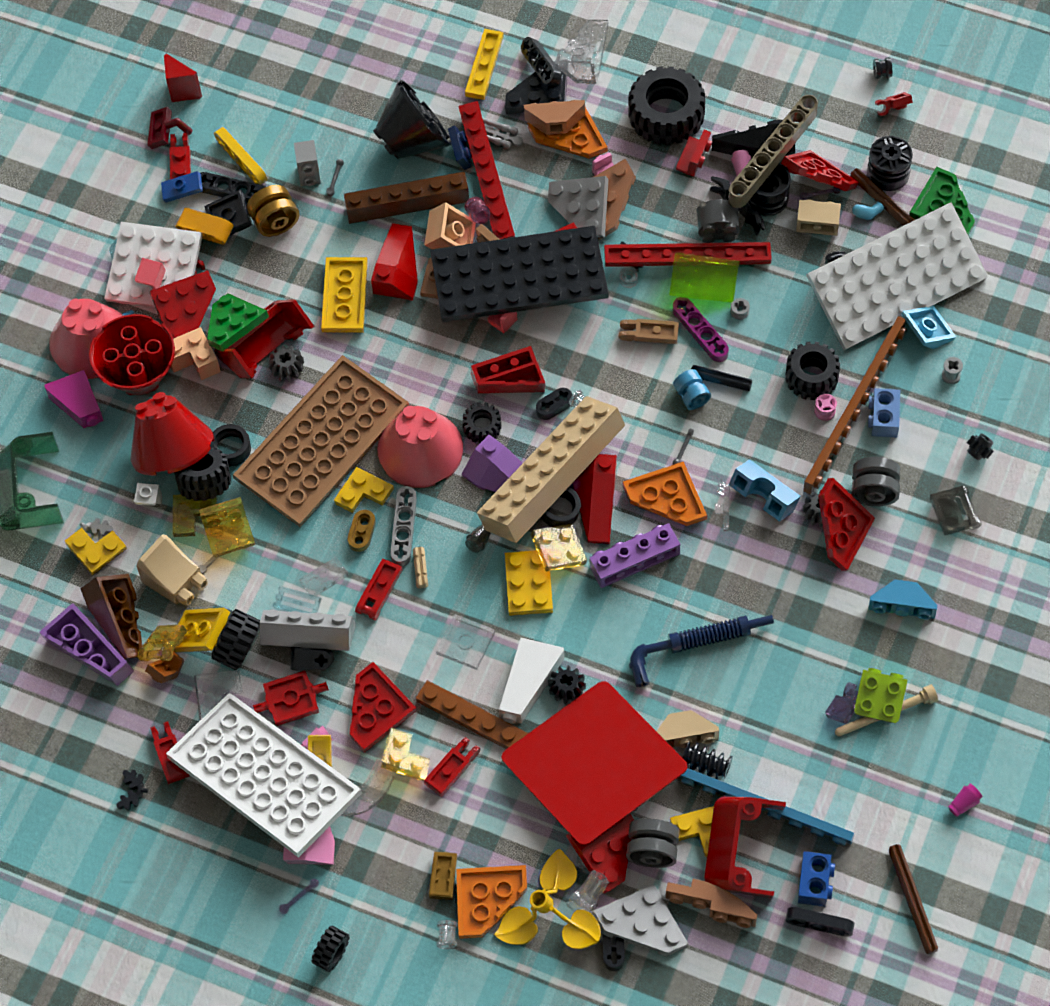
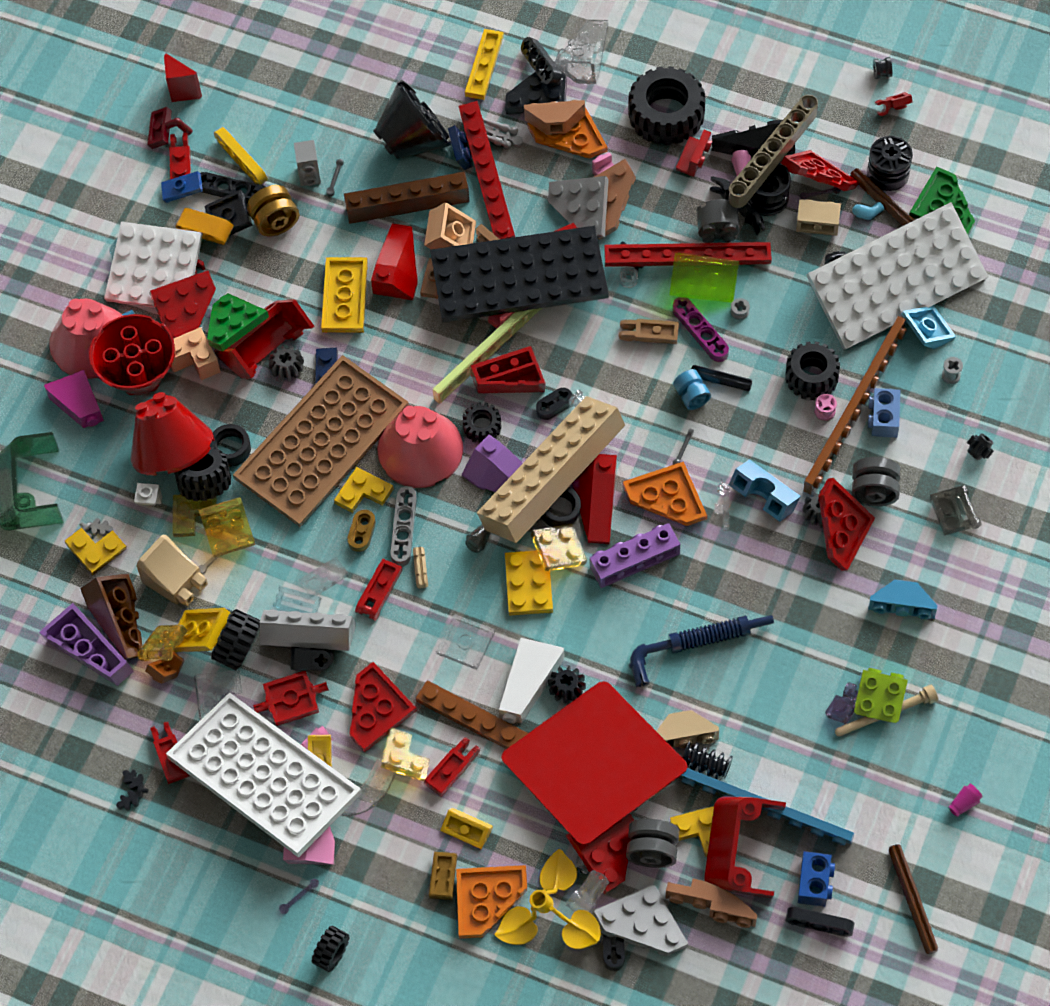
(150, 273): coral panel -> none
(325, 360): none -> dark blue plate
(447, 934): clear bush -> none
(466, 828): none -> yellow slope
(477, 210): clear pink brick -> none
(482, 353): none -> yellowish green tile

